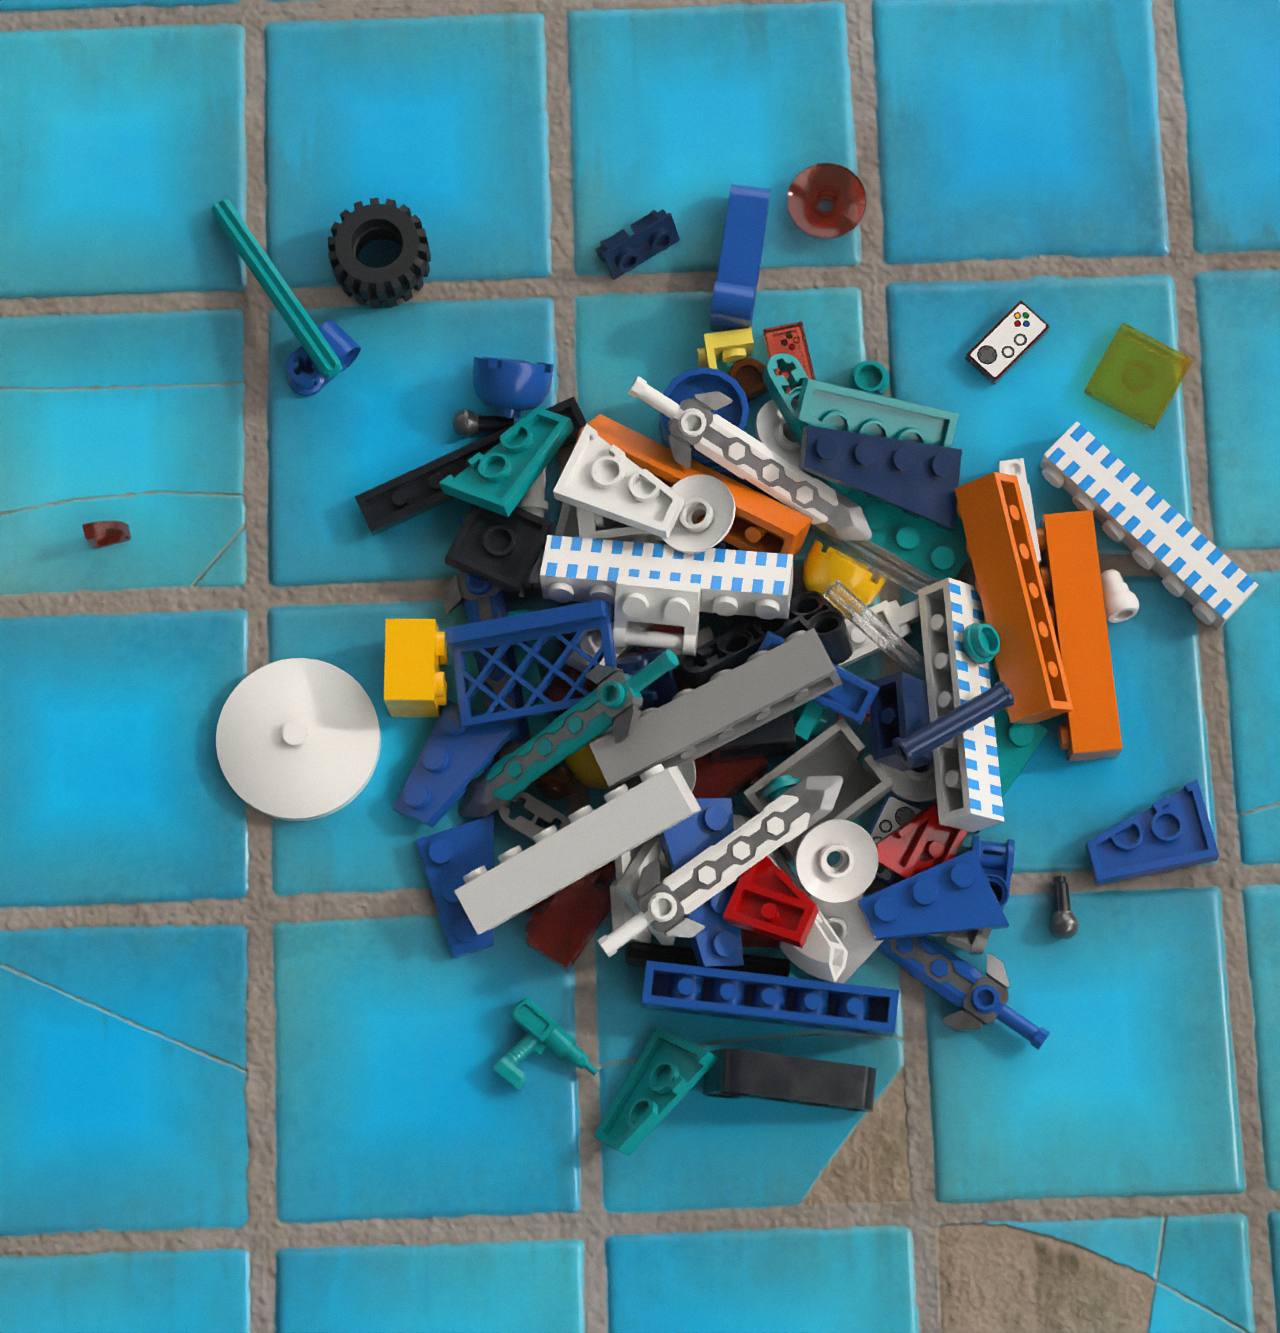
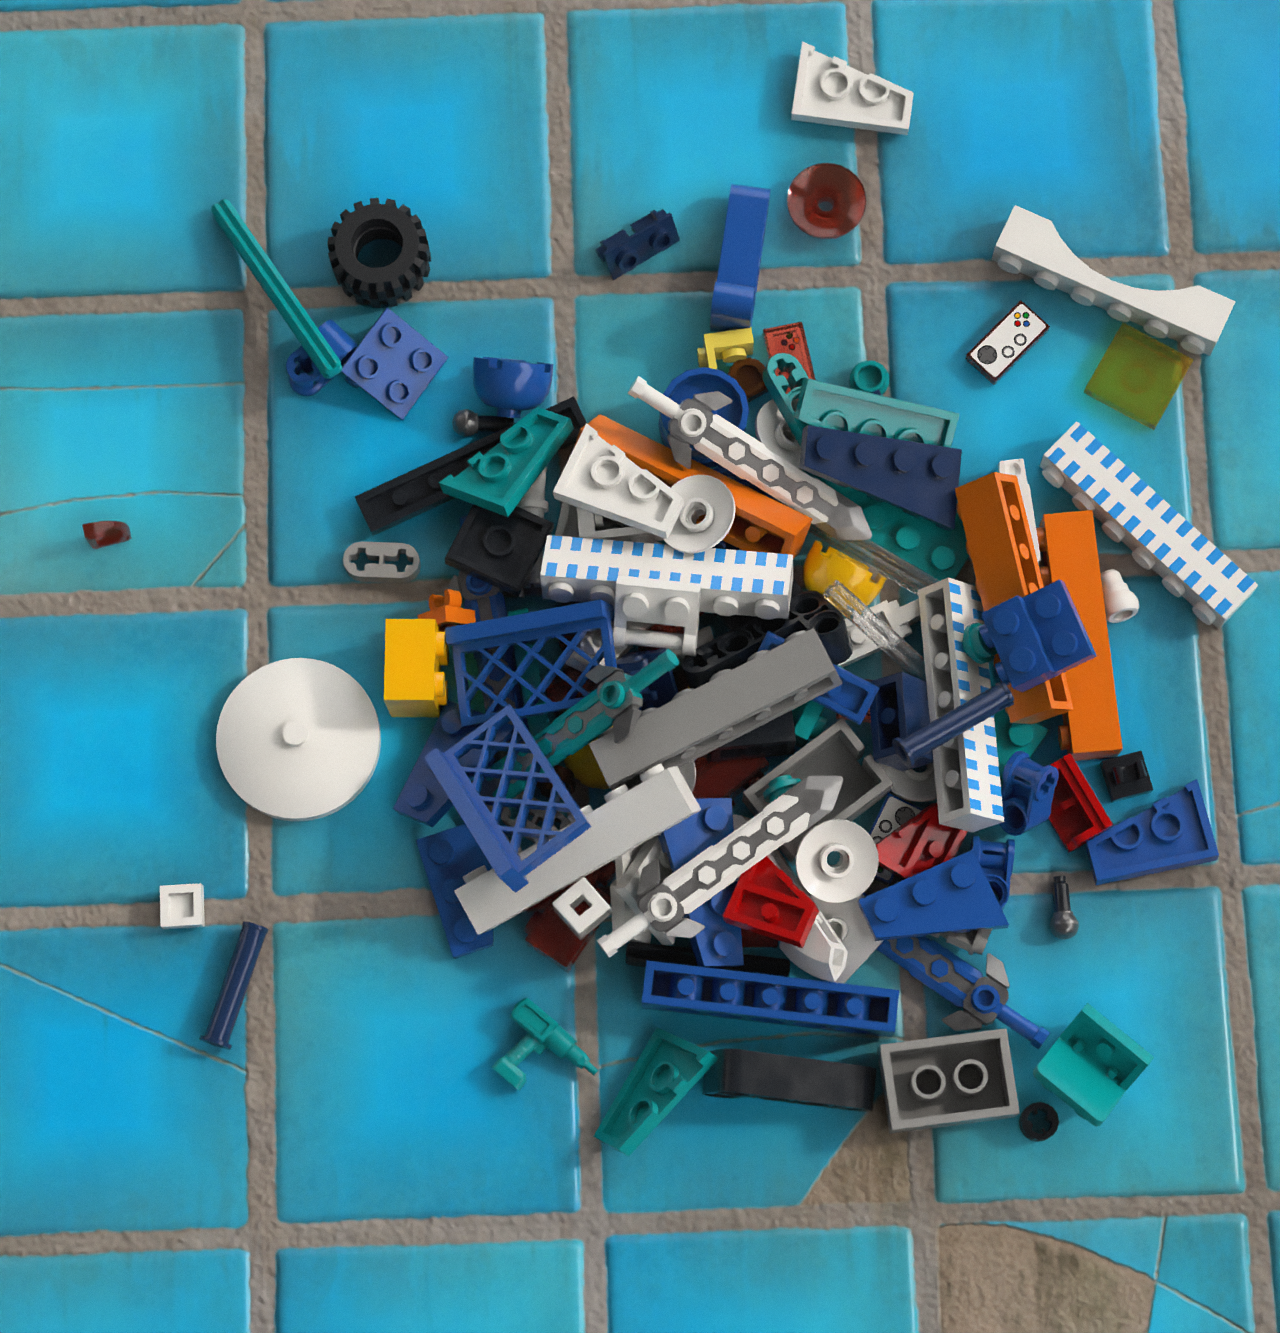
(182, 906): none -> white plate
(235, 985): none -> dark blue pin
(381, 552): none -> light grey beam
(393, 364): none -> blue hinge
(447, 610): none -> orange tile
(485, 823): none -> blue fence
(591, 918): none -> white piece
(845, 97): none -> white wing
(948, 1081): none -> light grey brick
(1026, 793): none -> blue piece
(1036, 636): none -> blue plate
(1051, 1117): none -> black bush
(1075, 808): none -> red hinge
(1092, 1065): none -> teal bracket
(1126, 776): none -> black tile
(1185, 315): none -> white arch

